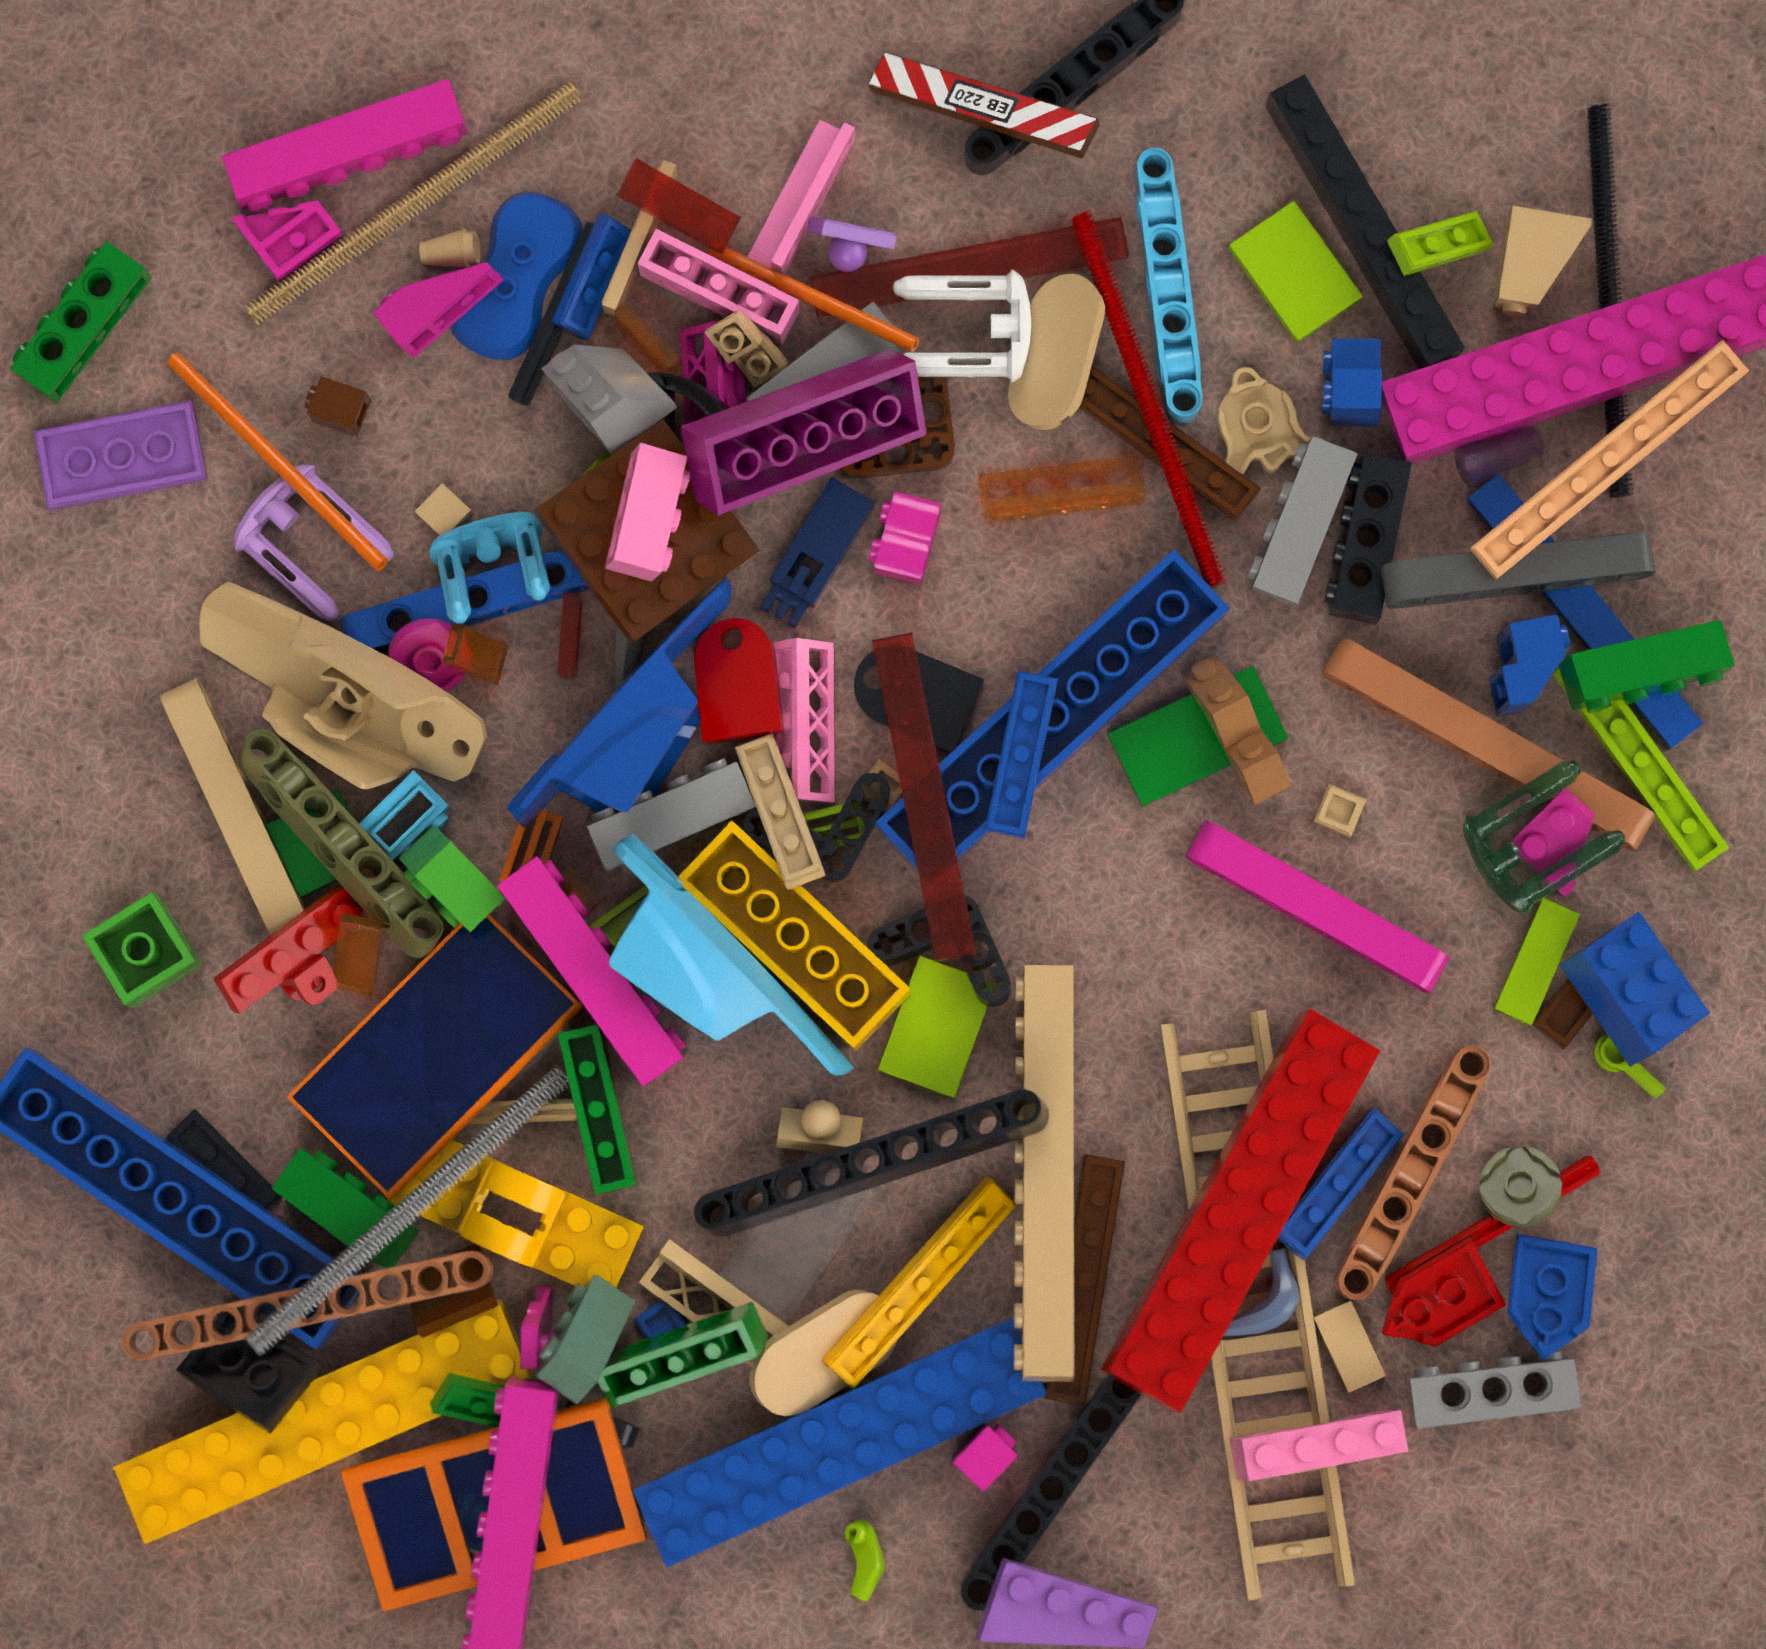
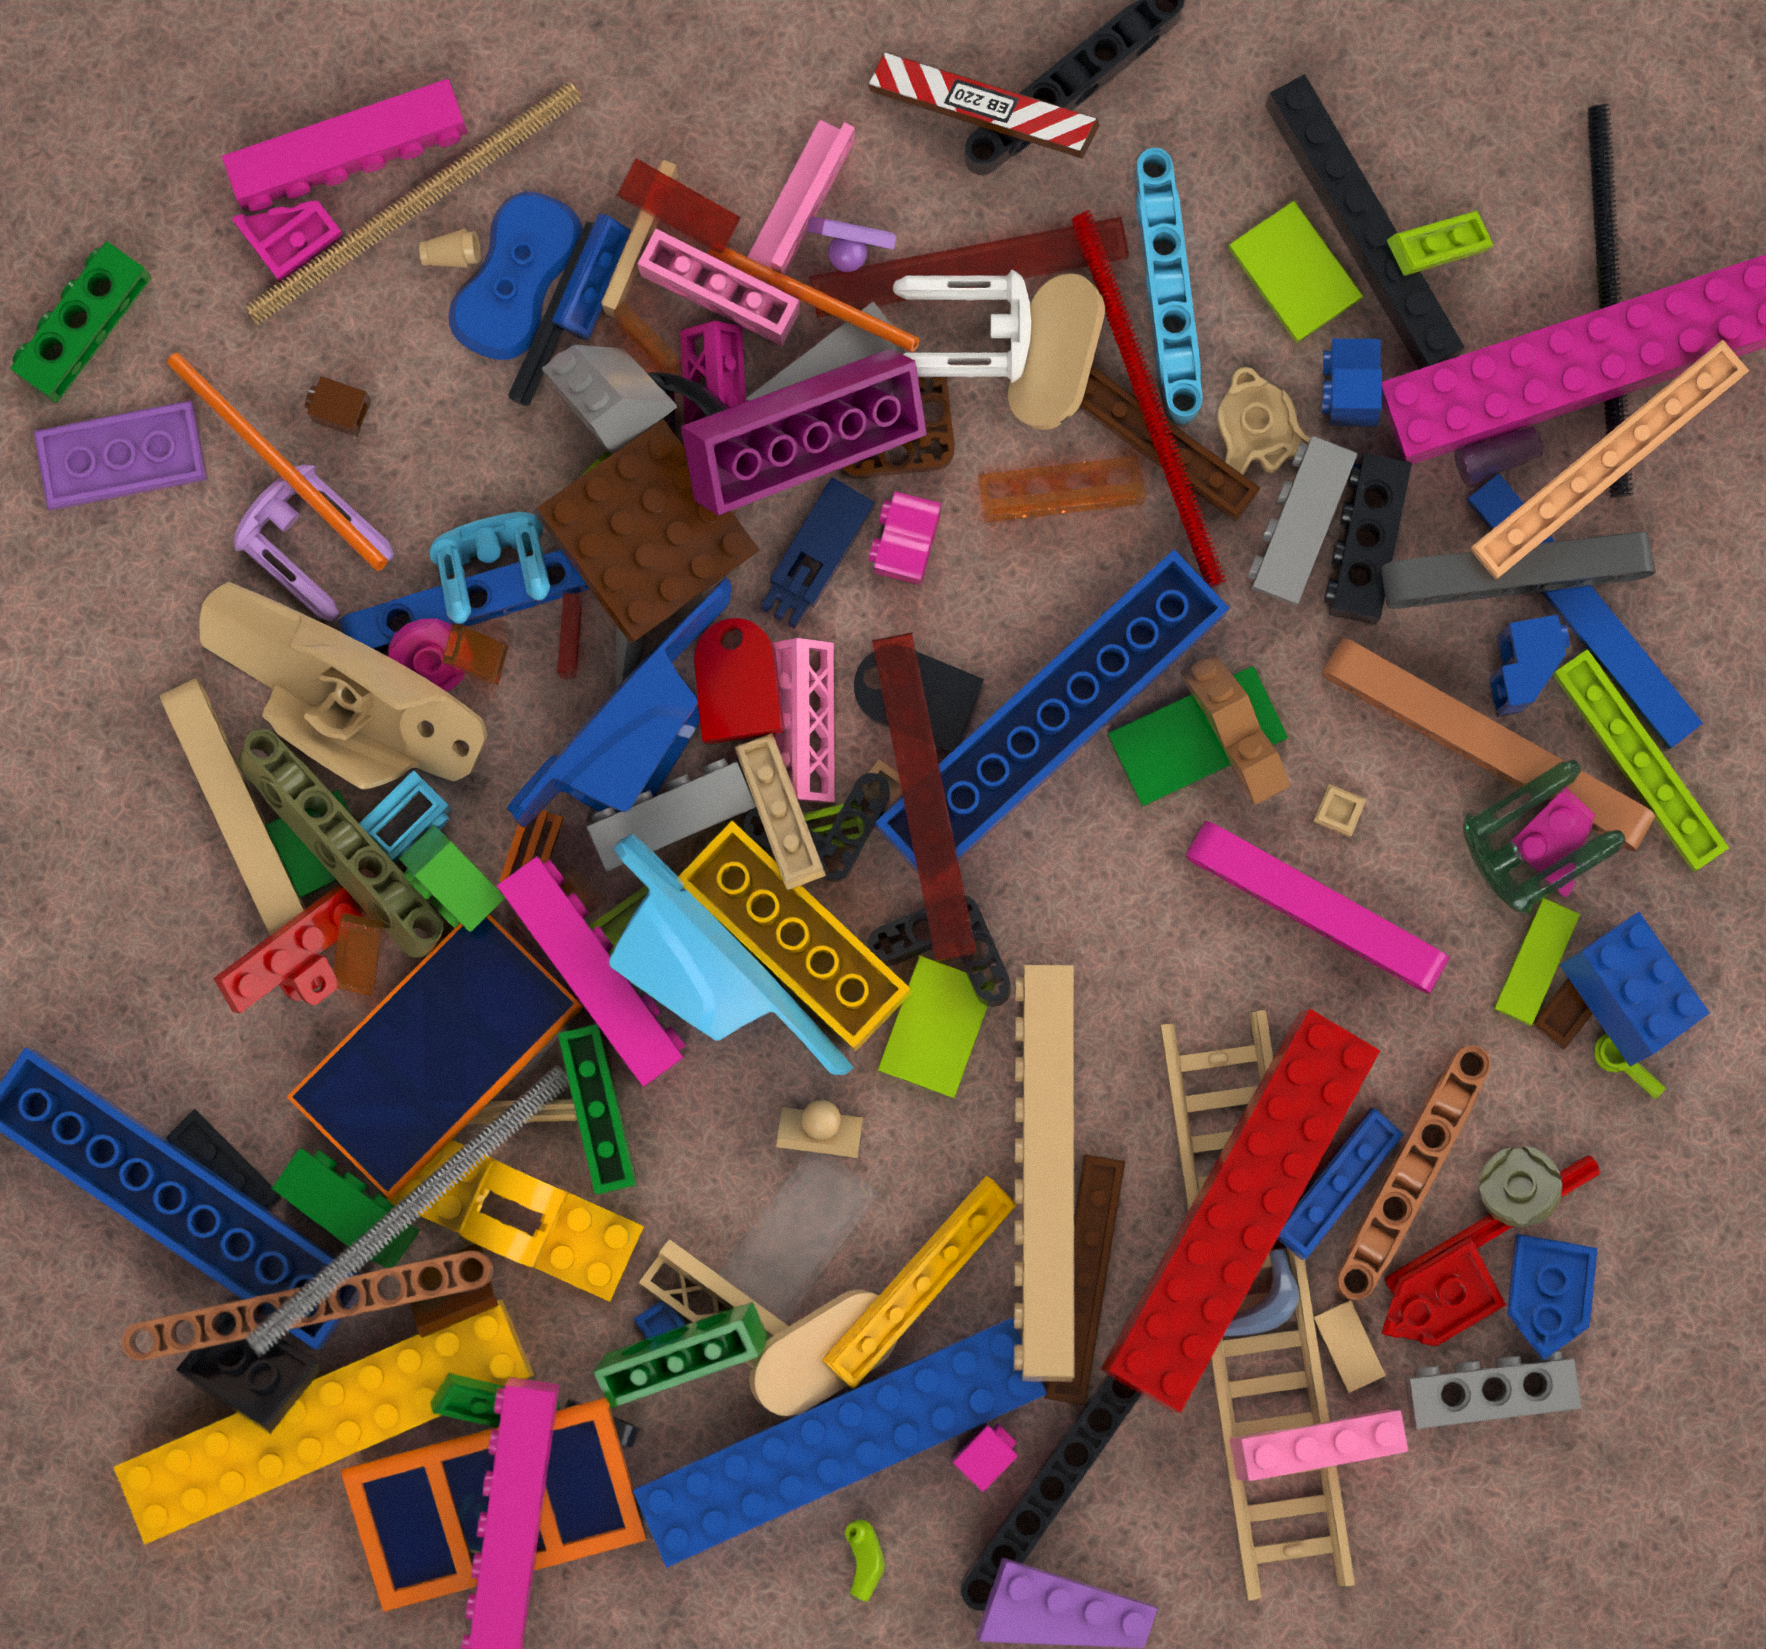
(142, 950): bright green brick -> none
(429, 307): dark pink slope -> none
(443, 510): tan tile -> none
(536, 1328): dark pink wing -> none
(584, 1337): sand green brick -> none
(647, 512): bright pink brick -> none
(748, 346): tan slope -> none
(890, 1166): black beam -> none
(1021, 754): blue tile -> none
(1533, 255): tan slope -> none
(1646, 665): green brick -> none

